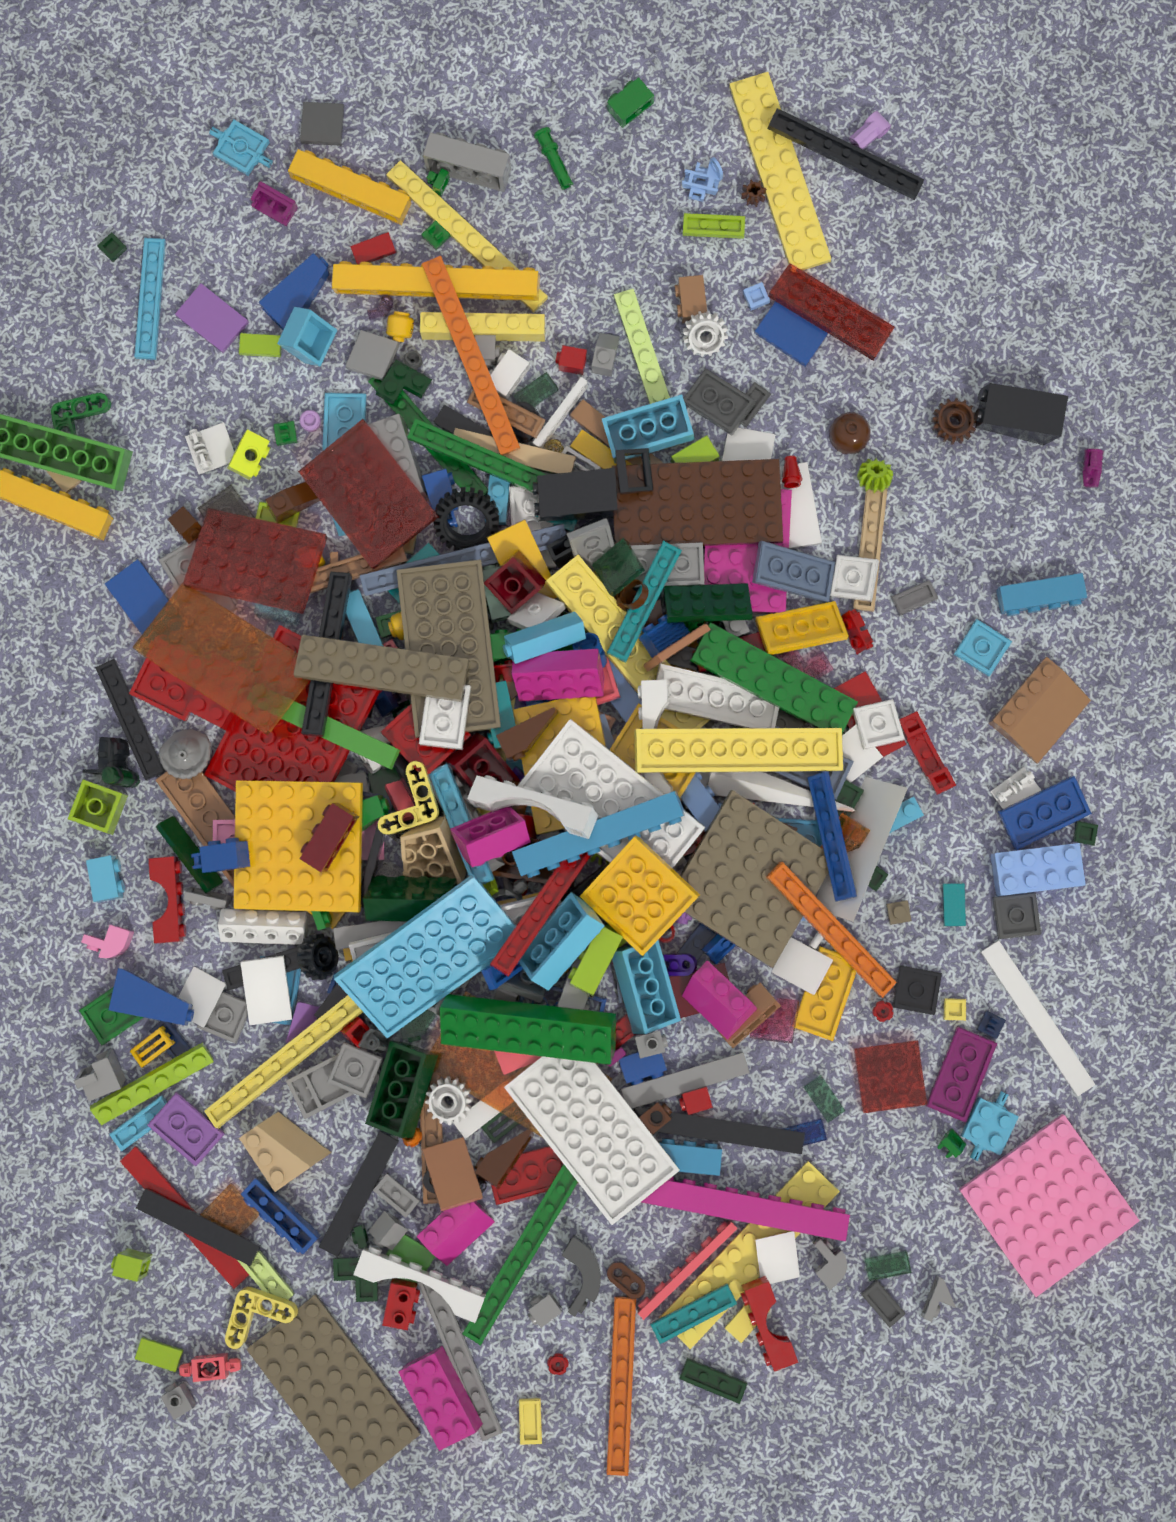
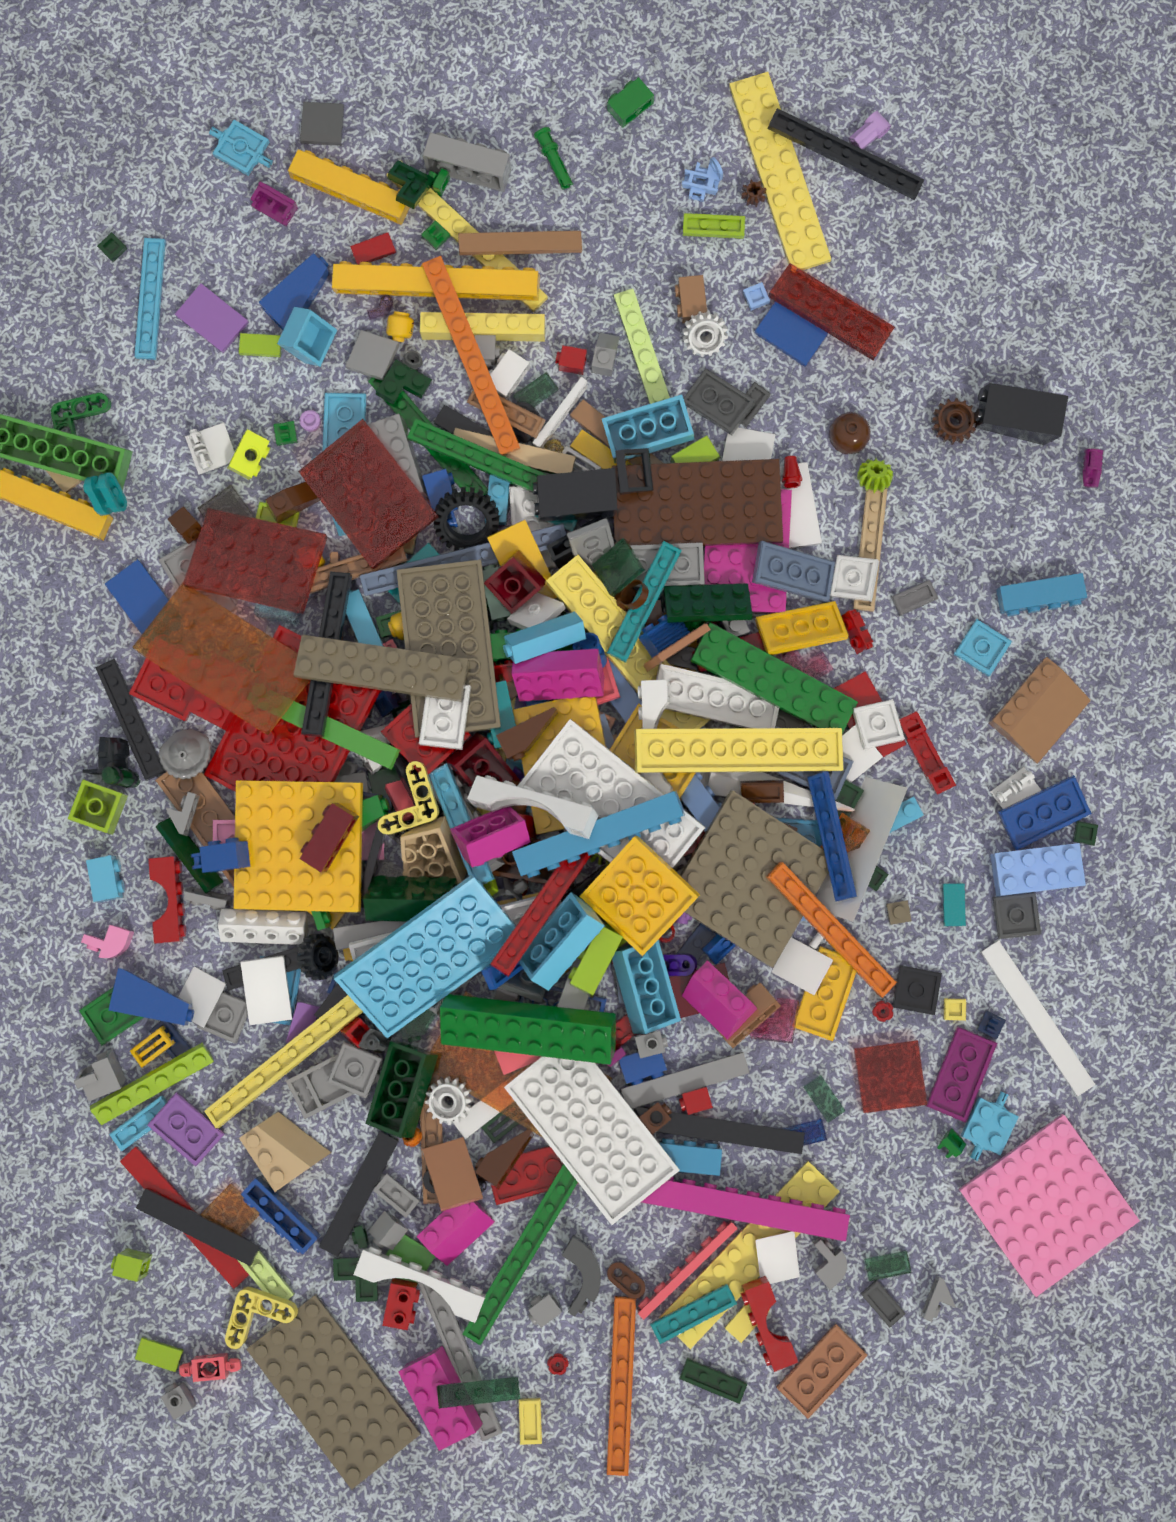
(105, 494): none -> teal brick
(183, 819): none -> light grey slope
(414, 183): none -> dark green plate
(478, 1392): none -> clear green tile
(520, 242): none -> medium nougat tile
(763, 791): none -> reddish brown tile
(821, 1371): none -> nougat tile

